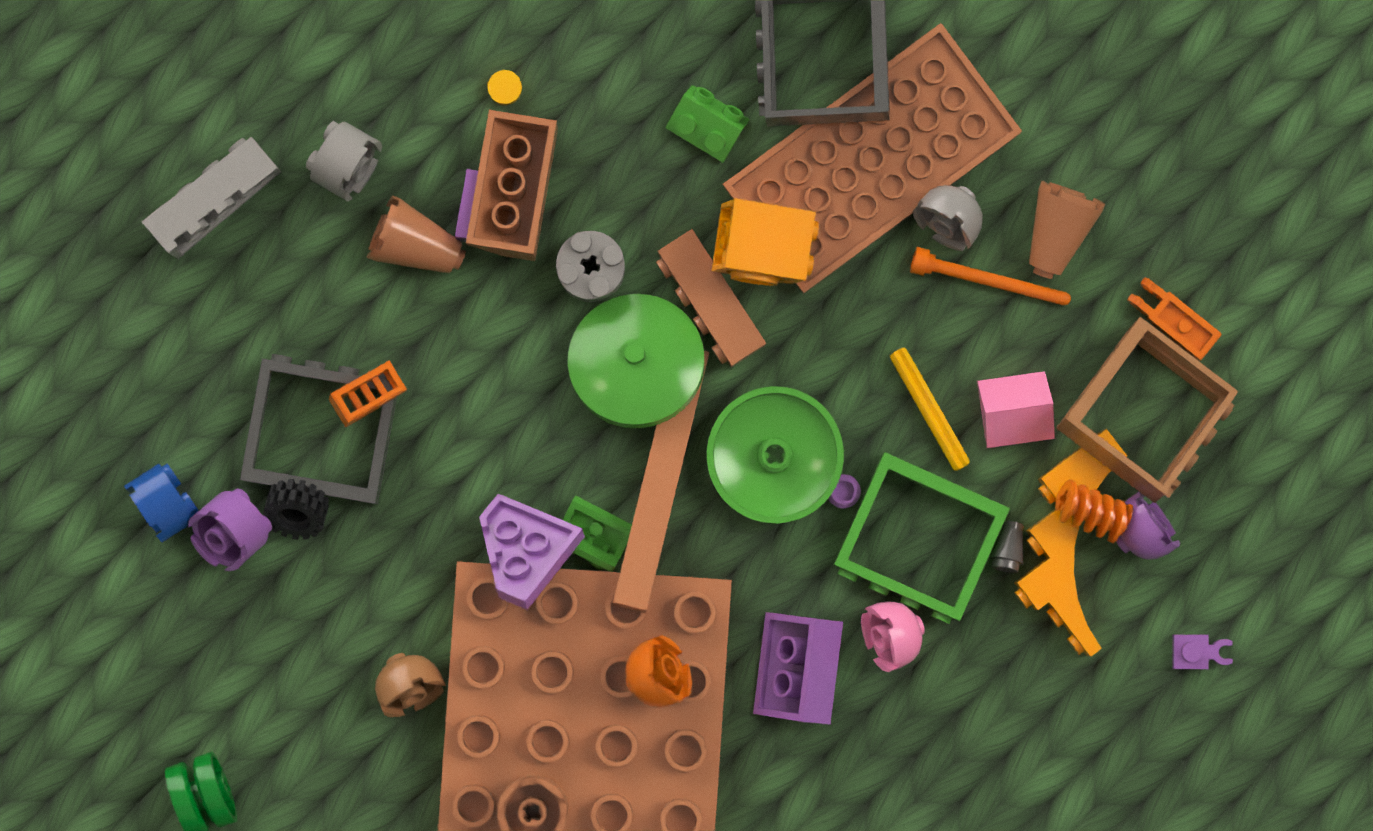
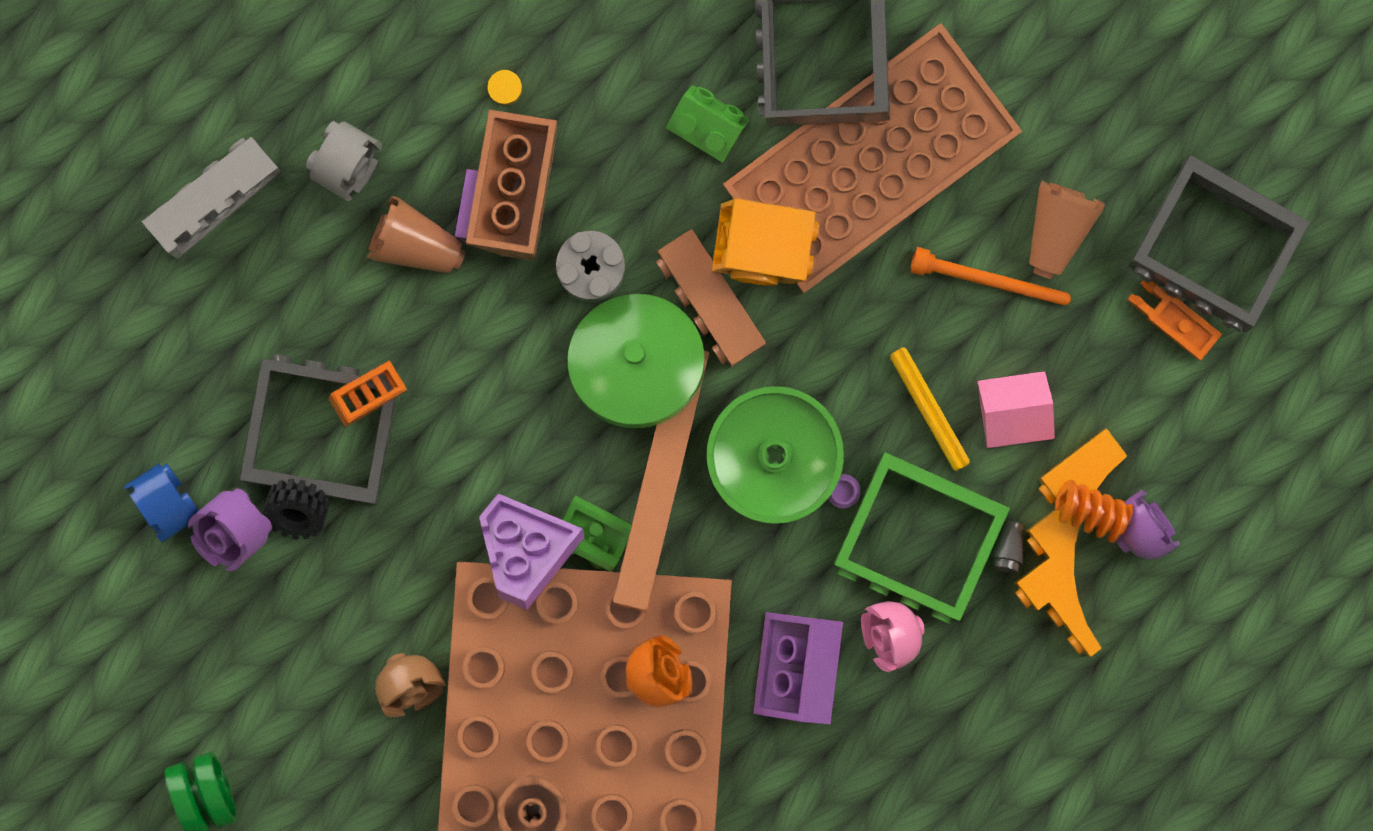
(951, 214): light grey cylinder -> none
(1184, 366): medium nougat window -> none
(1195, 651): medium lavender plate -> none
(1245, 200): none -> dark grey window

